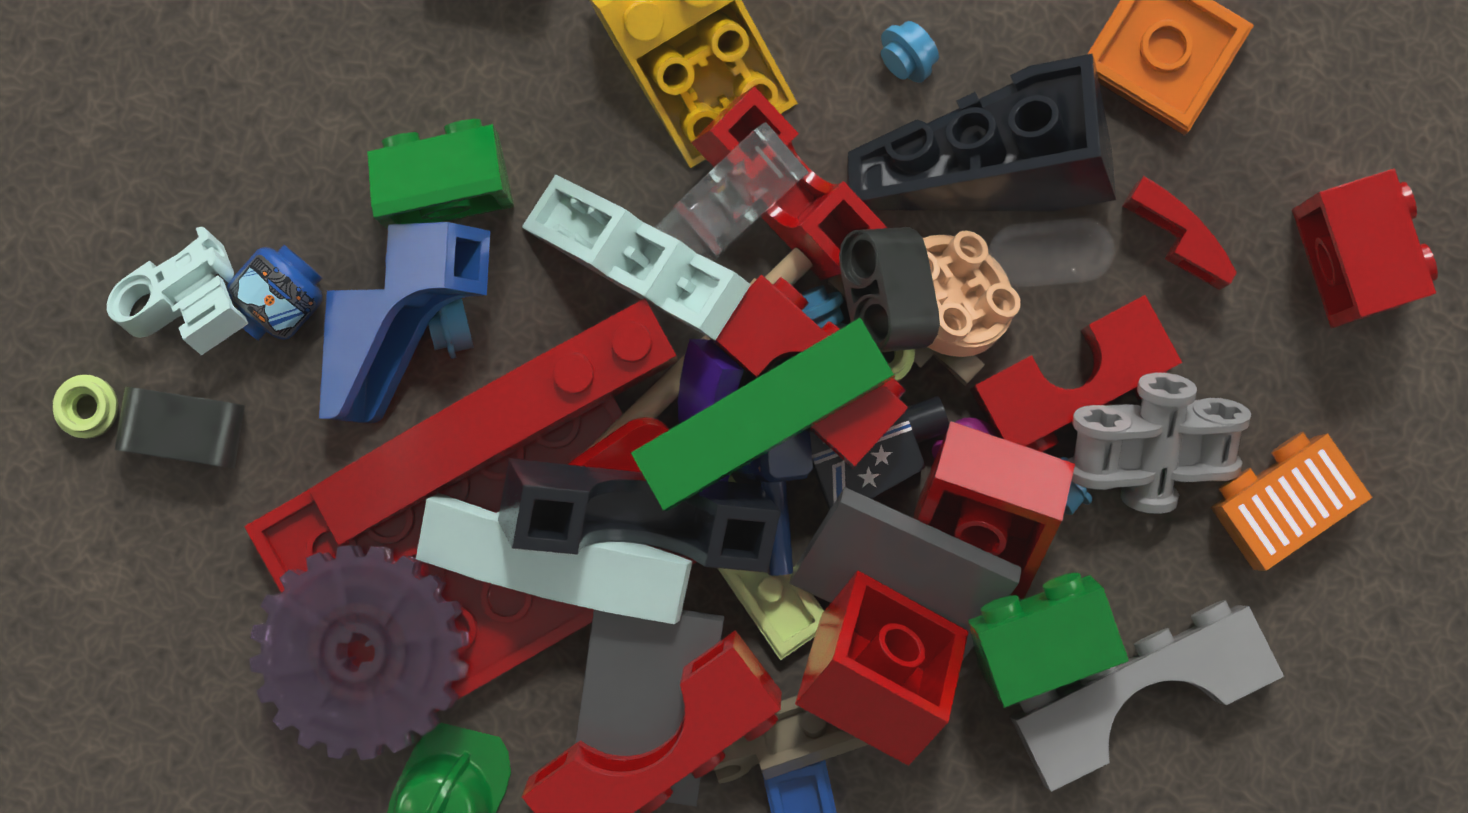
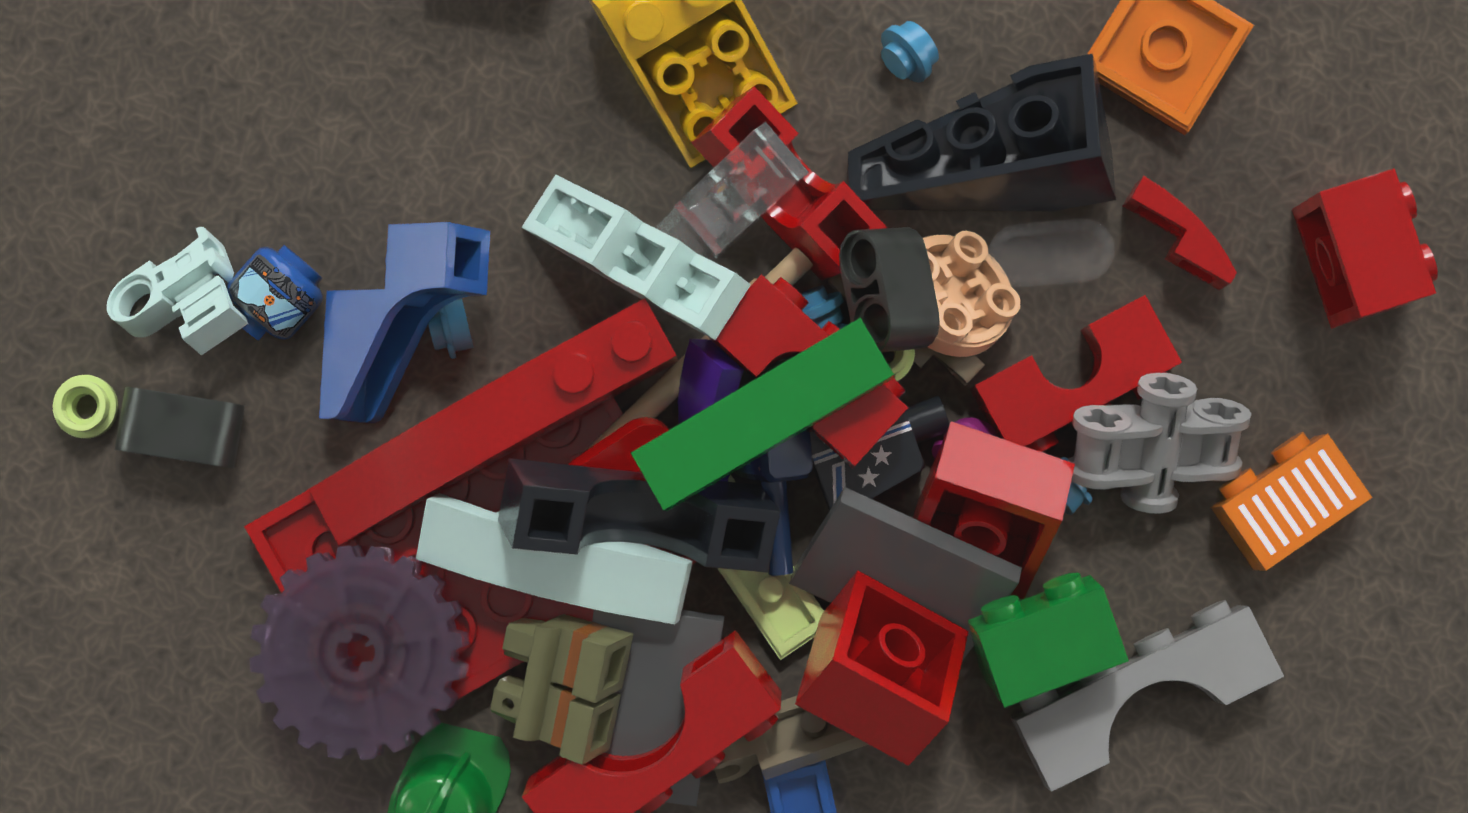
(439, 175): green slope -> none
(566, 685): none -> olive hips

